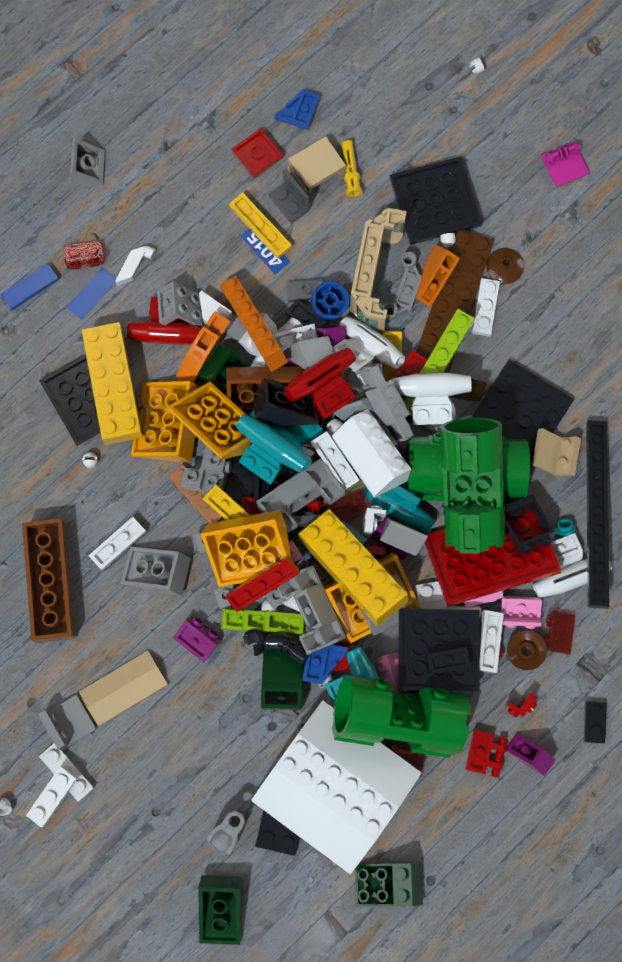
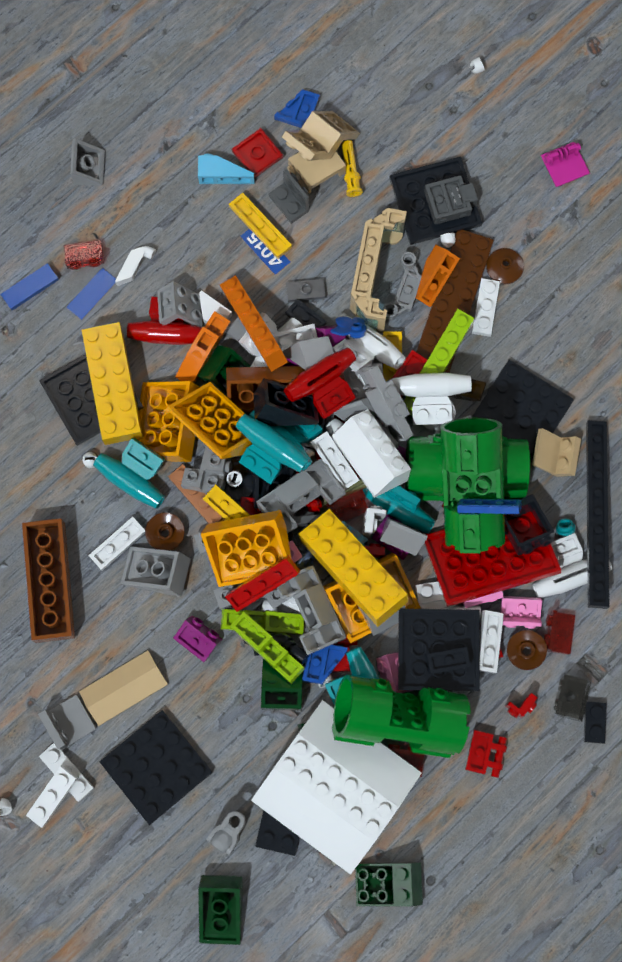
(133, 473): none -> teal plate
(155, 767): none -> black plate
(162, 522): none -> reddish brown dish
(217, 170): none -> medium azure slope
(238, 480): none -> white hinge
(267, 647): none -> lime slope
(320, 135): none -> tan bracket
(330, 300): blue cylinder -> none
(355, 327): none -> blue plate
(450, 199): none -> dark grey piece
(489, 506): none -> blue tile
(530, 754): magenta slope -> none
(576, 707): none -> clear smoke brick

